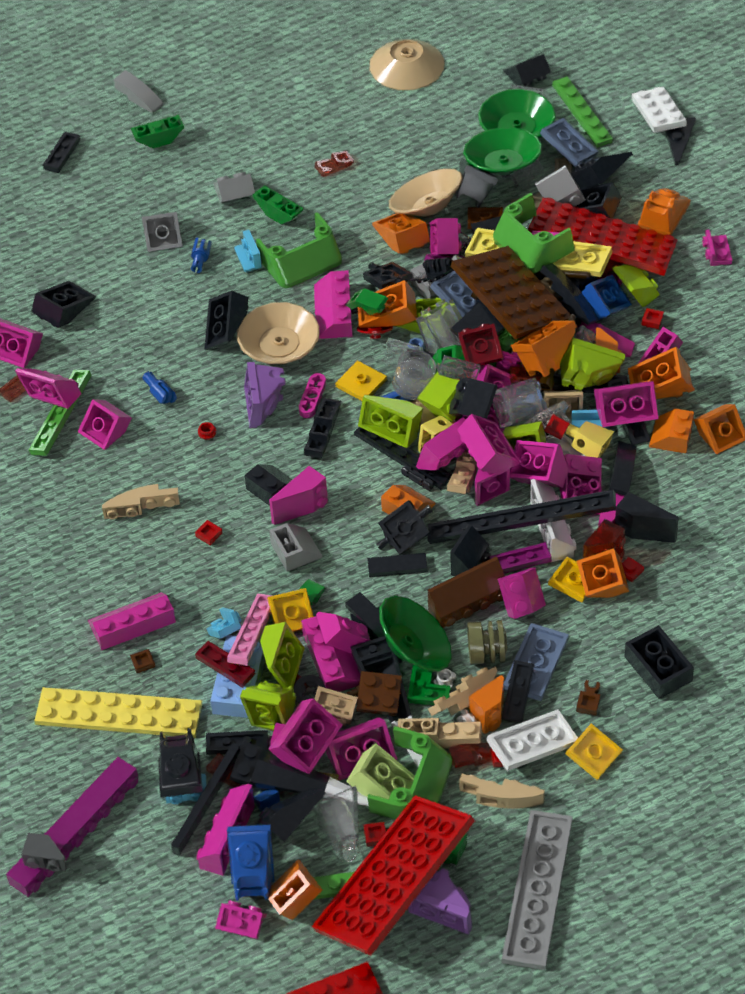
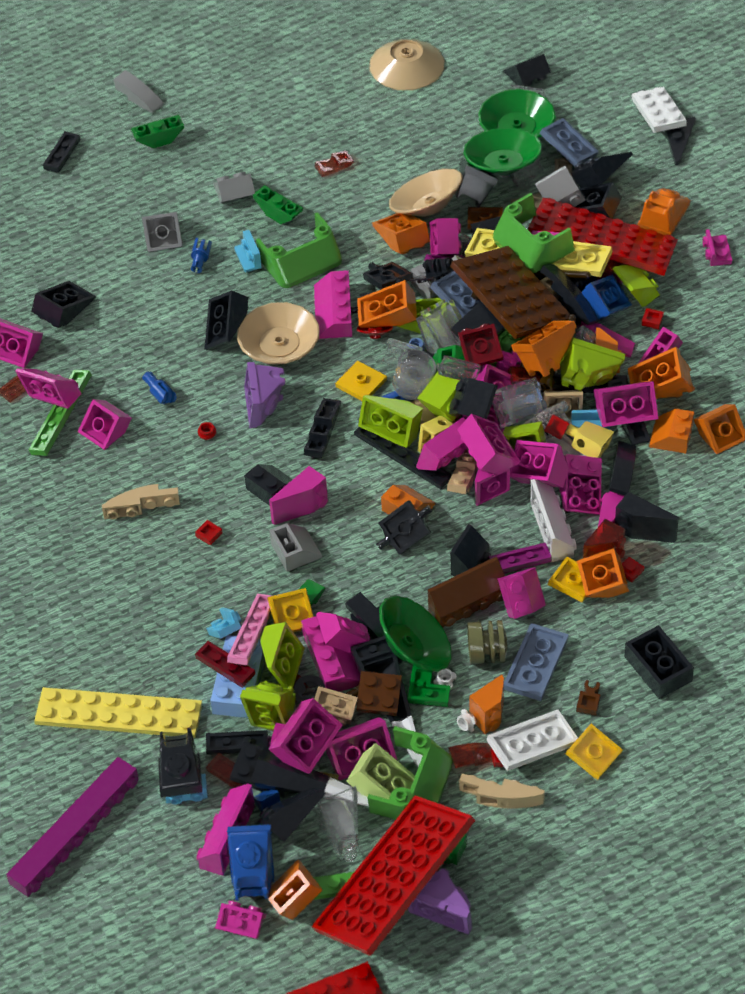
(42, 853): dark grey slope -> none
(132, 620): dark pink slope -> none
(142, 661): reddish brown tile -> none
(205, 799): black tile -> none
(311, 389): dark pink beam -> none
(368, 300): green slope -> none
(373, 833): red plate -> none
(397, 565): black tile -> none
(417, 477): black axle -> none
(445, 734): tan slope -> none
(460, 698): tan slope -> none
(518, 691): black tile -> none
(524, 516): black plate -> none
(537, 890): light grey plate -> none
(582, 112): bright green plate -> none

